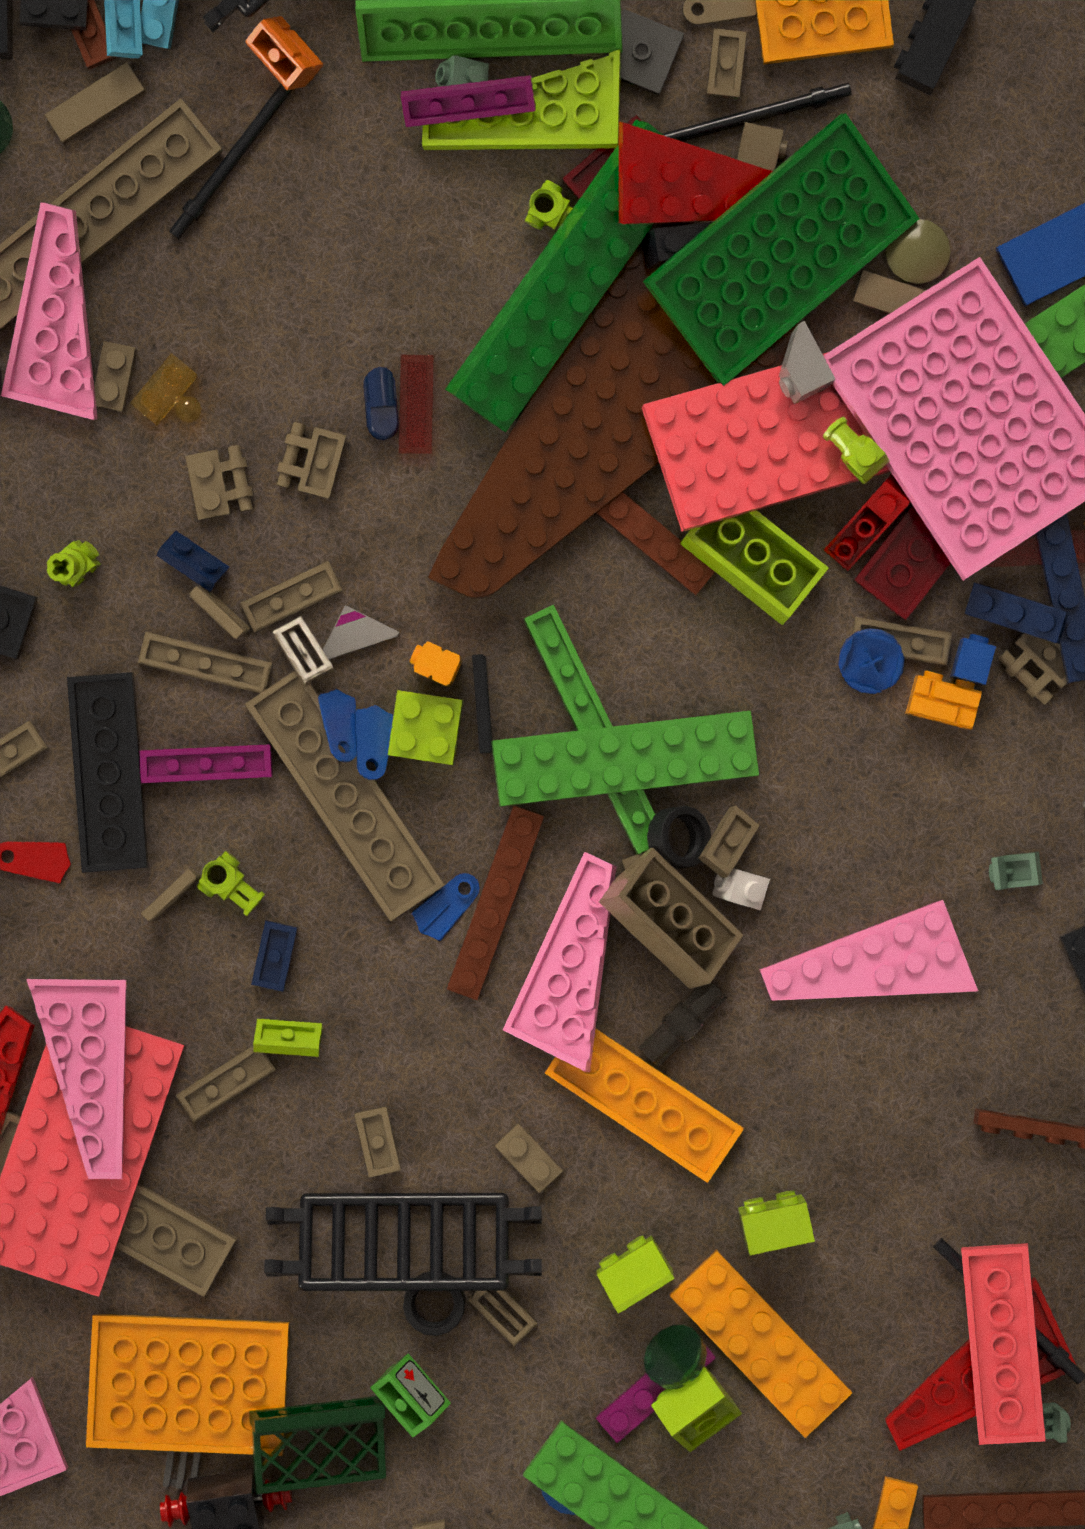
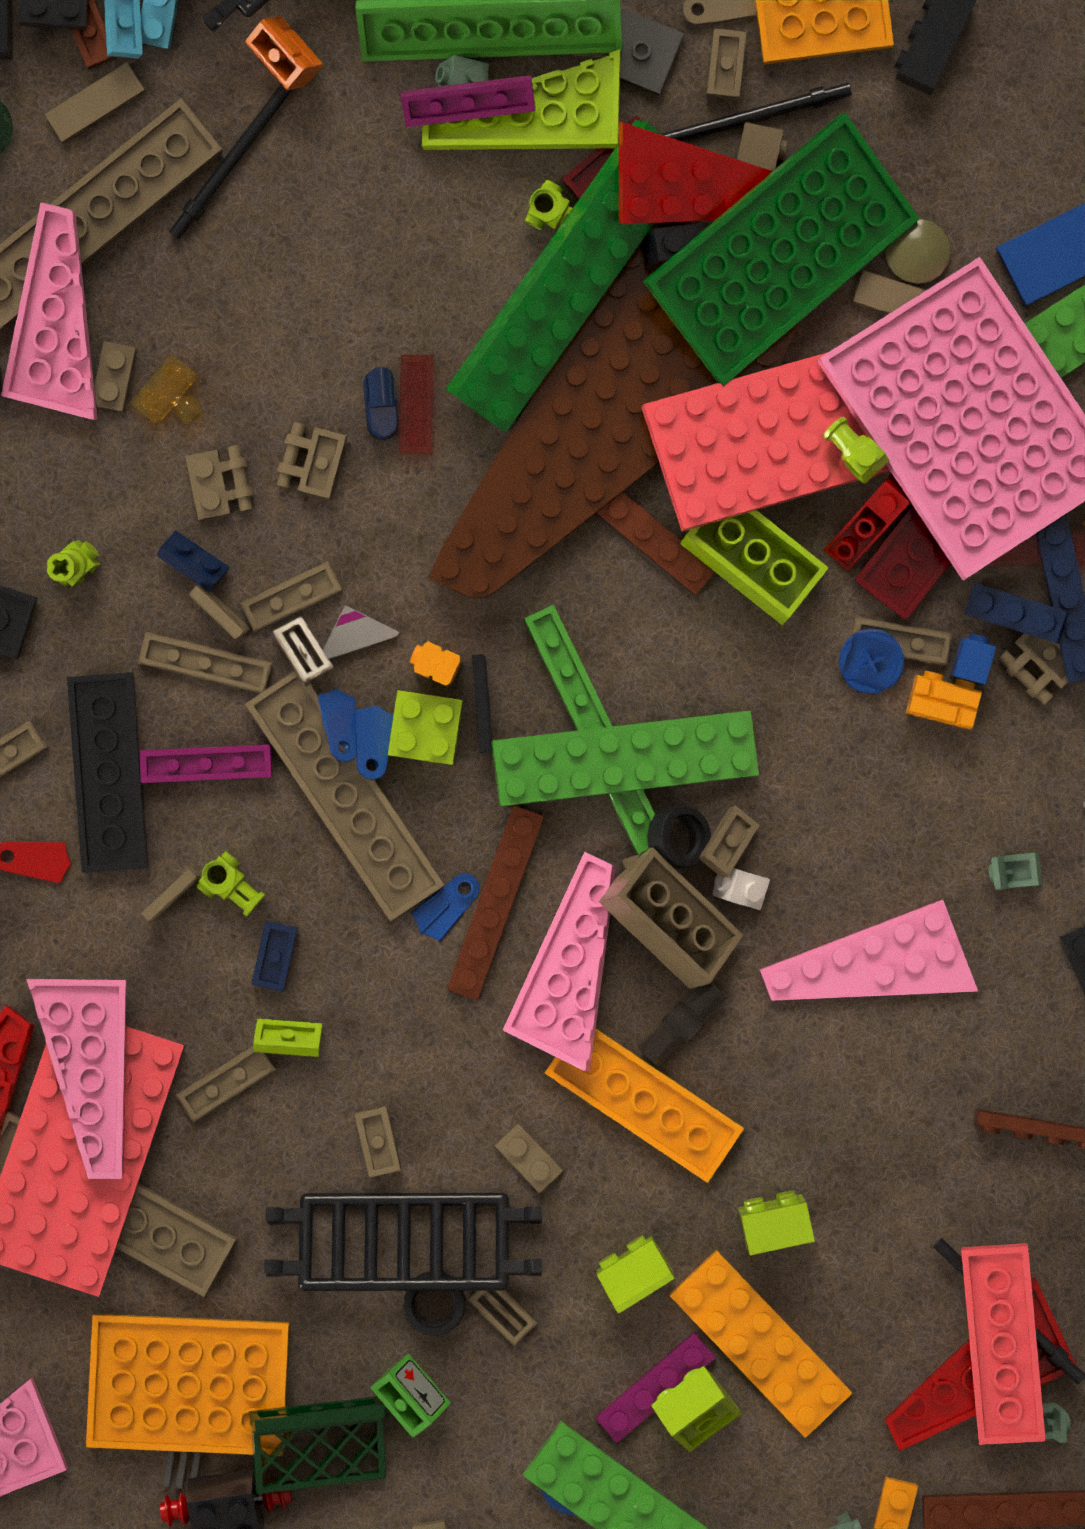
(675, 1356): clear green tile -> none
(804, 366): light grey slope -> none

